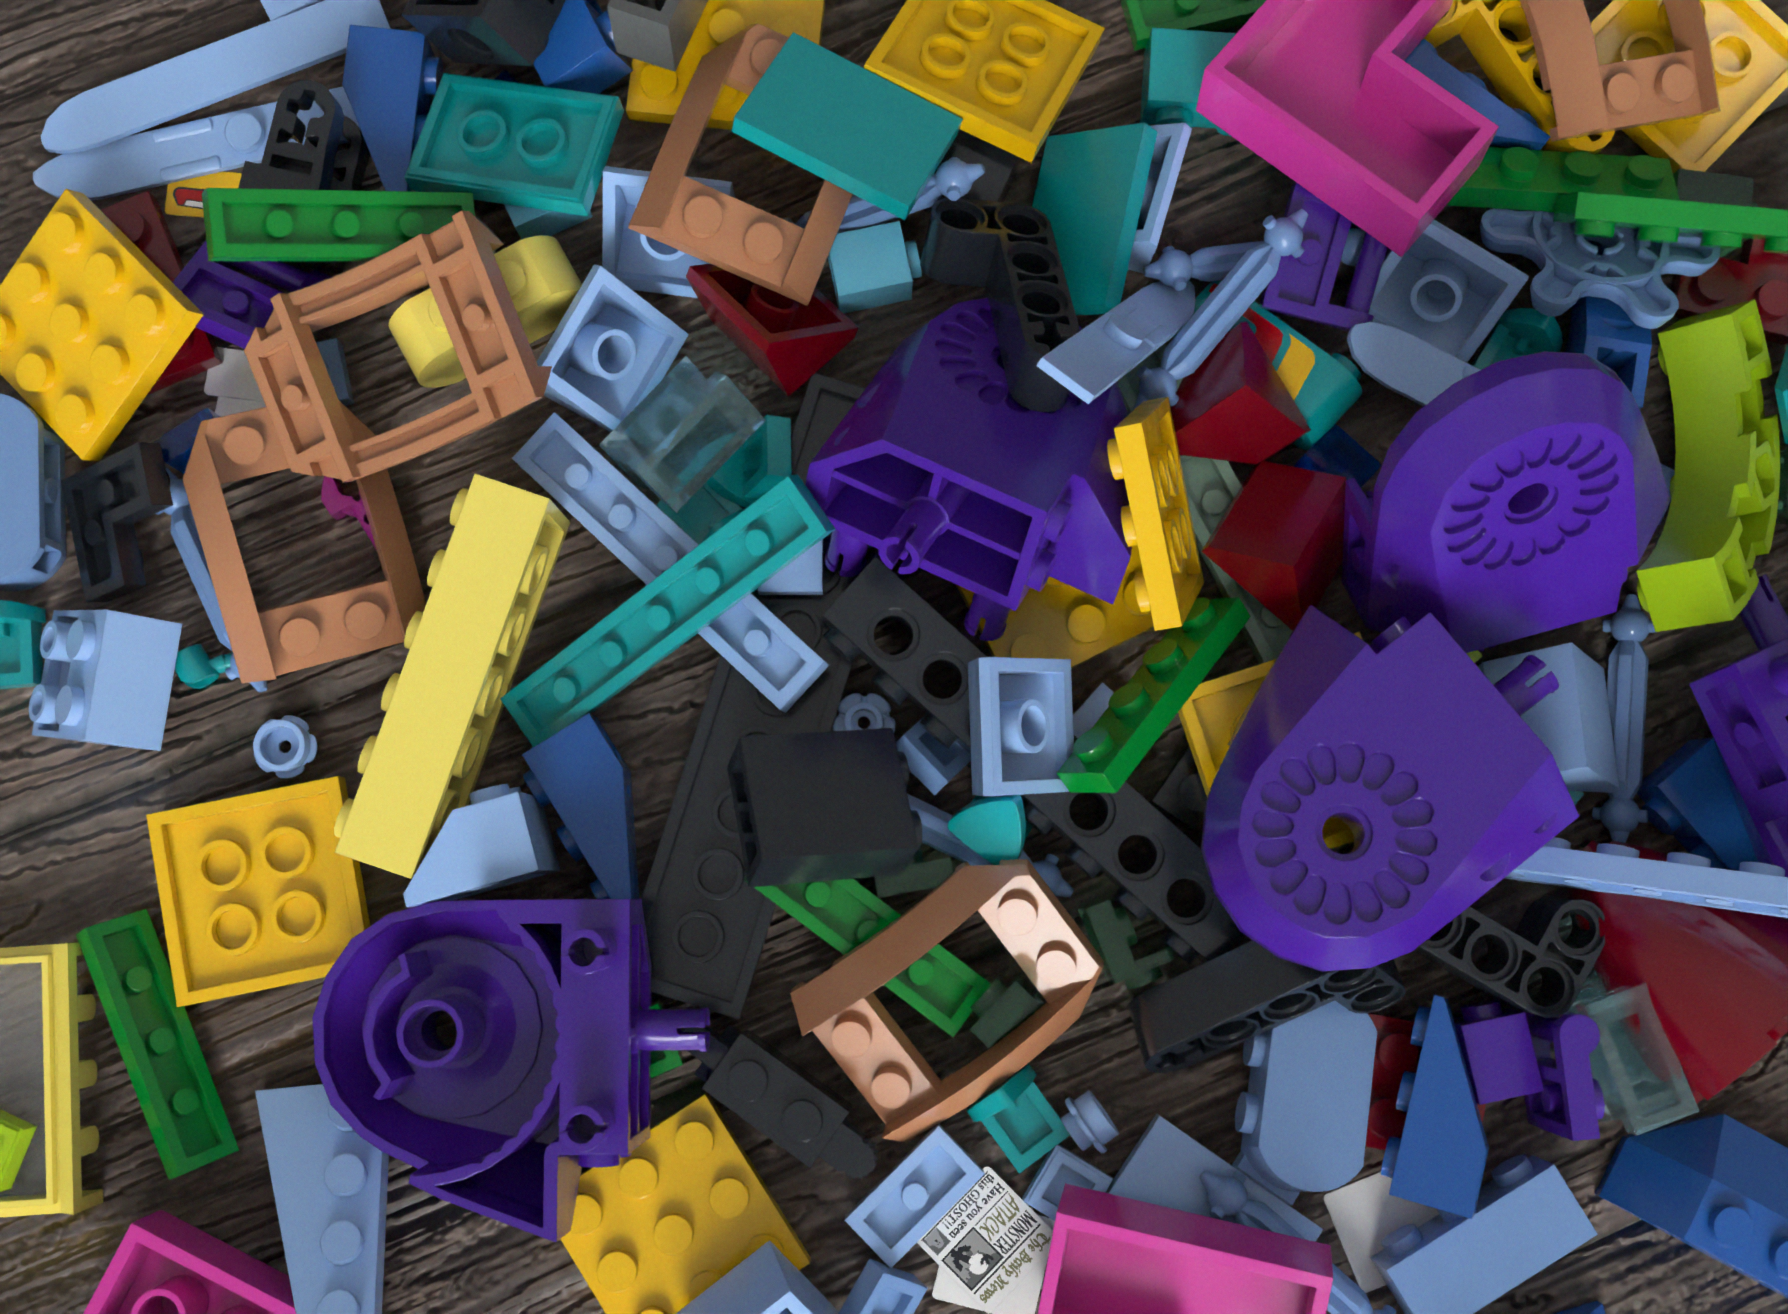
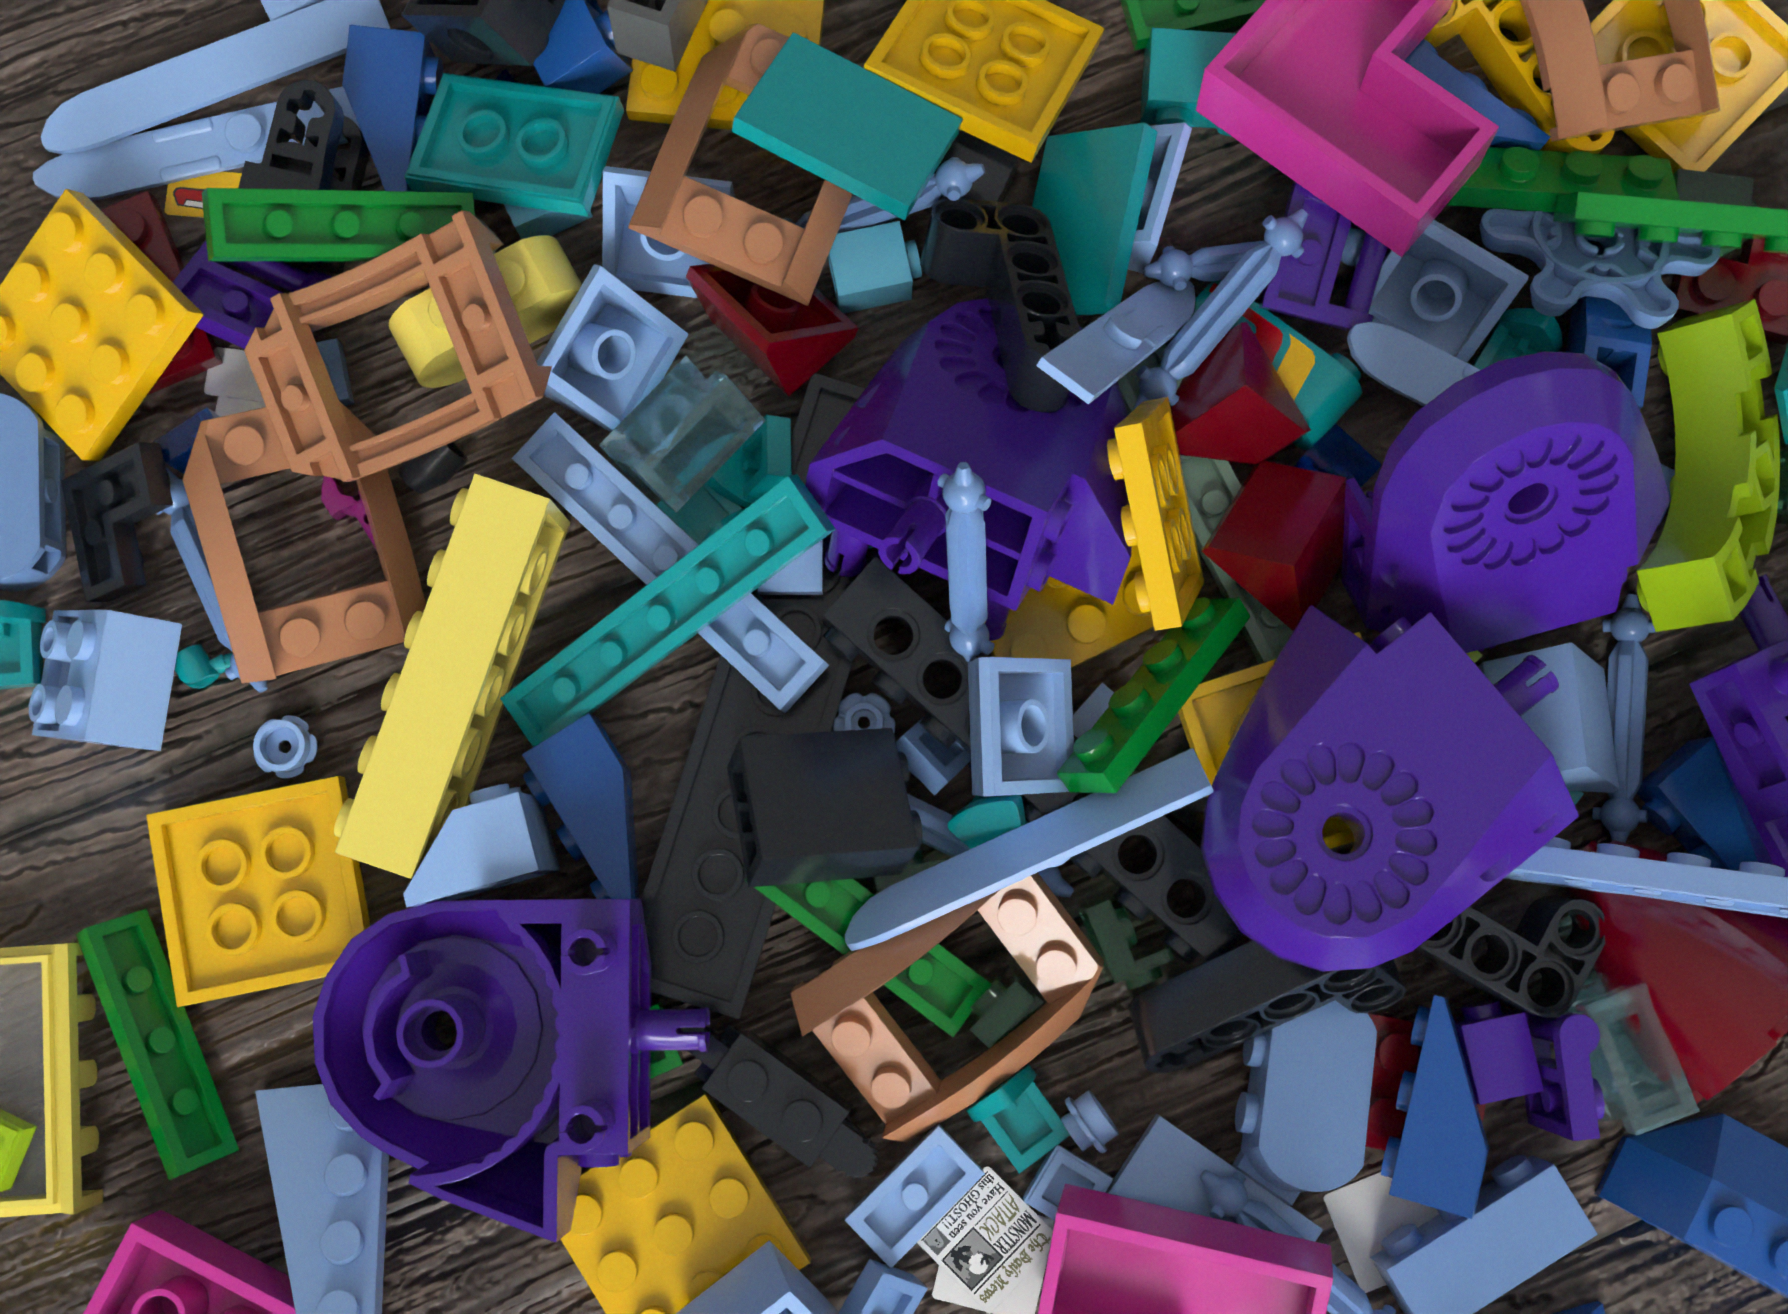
(433, 468): none -> black hose
(966, 559): none -> medium blue wheel
(1028, 850): none -> light blue piece

